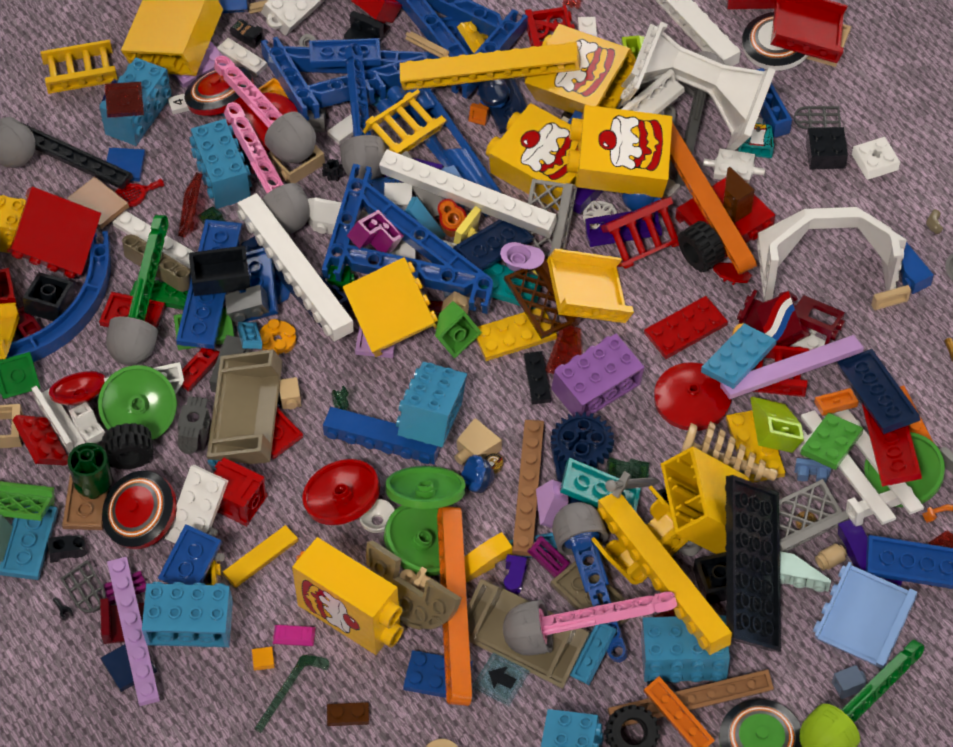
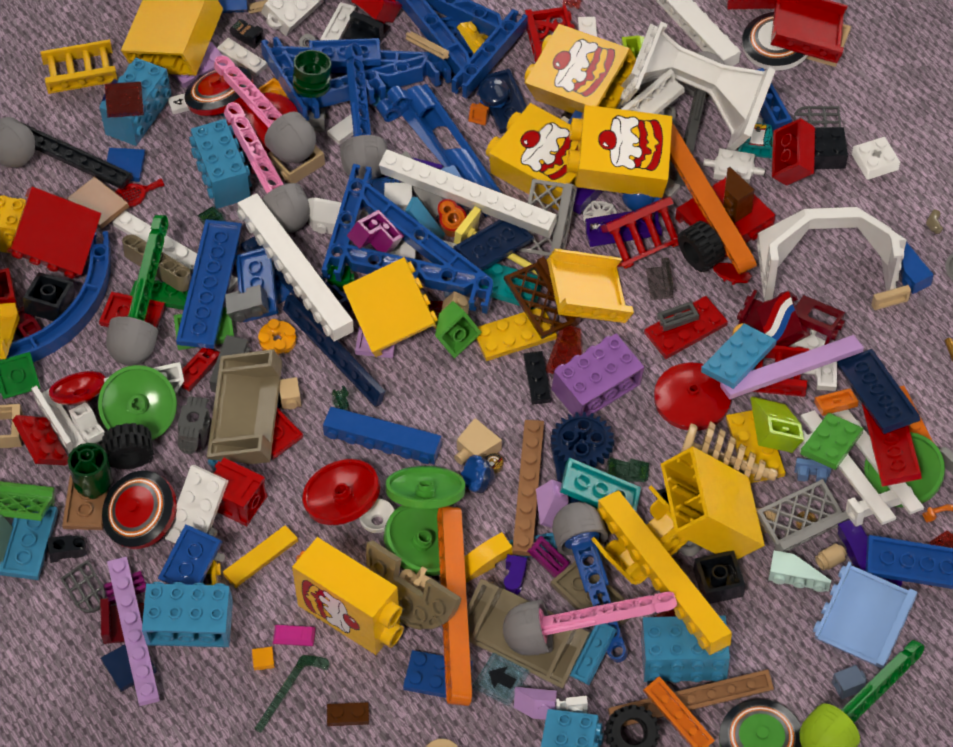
(62, 609): black hand -> none
(189, 205): clear red wing -> none
(219, 270): black piece -> none
(249, 335): dark azure tile -> none
(311, 73): none -> dark green wheel
(332, 170): black gear -> none
(334, 351): none -> dark blue plate
(338, 22): none -> white plate
(408, 141): yellow fence -> none
(431, 404): dark azure brick -> none
(490, 66): yellow brick -> none
(521, 256): lavender piece -> none
(534, 701): none -> lavender slope
(573, 704): none -> white plate
(625, 483): light grey sword -> none
(660, 281): none -> clear smoke panel
(679, 318): none -> dark grey tile
(753, 564): black plate -> none
(793, 152): none -> red brick
(825, 376): none -> white plate

